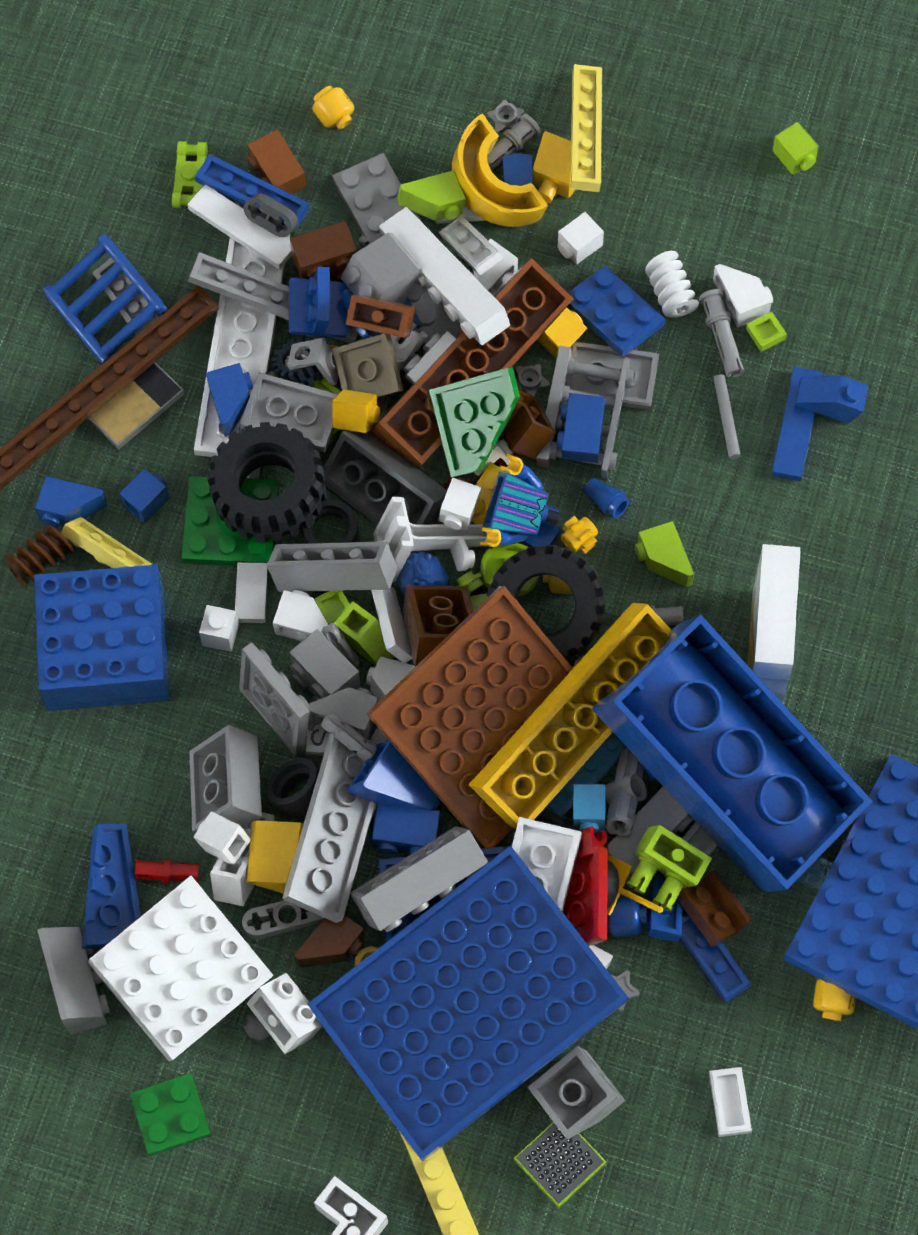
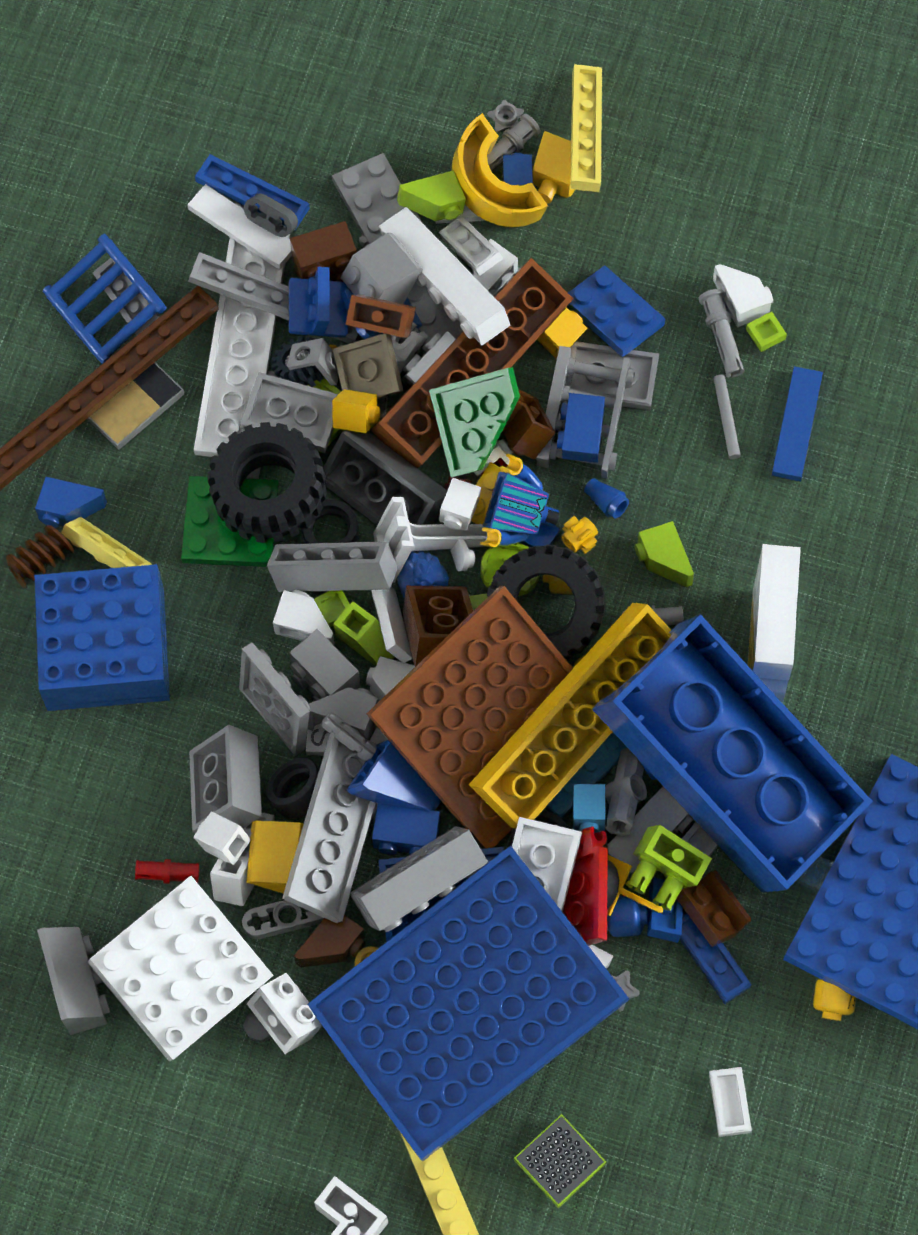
(111, 888): blue wing -> none
(144, 495): blue brick -> none
(170, 1114): green plate -> none
(186, 172): lime plate -> none
(219, 628): white brick -> none
(230, 394): blue slope -> none
(251, 592): white tile -> none
(276, 163): dark orange brick -> none
(333, 107): yellow head -> none
(333, 634): light grey axle -> none
(470, 581): lime plate -> none
(534, 373): light grey plate -> none
(576, 1093): light grey slope -> none
(580, 238): white brick -> none
(670, 285): white piece -> none
(795, 148): lime brick -> none
(832, 396): blue slope -> none

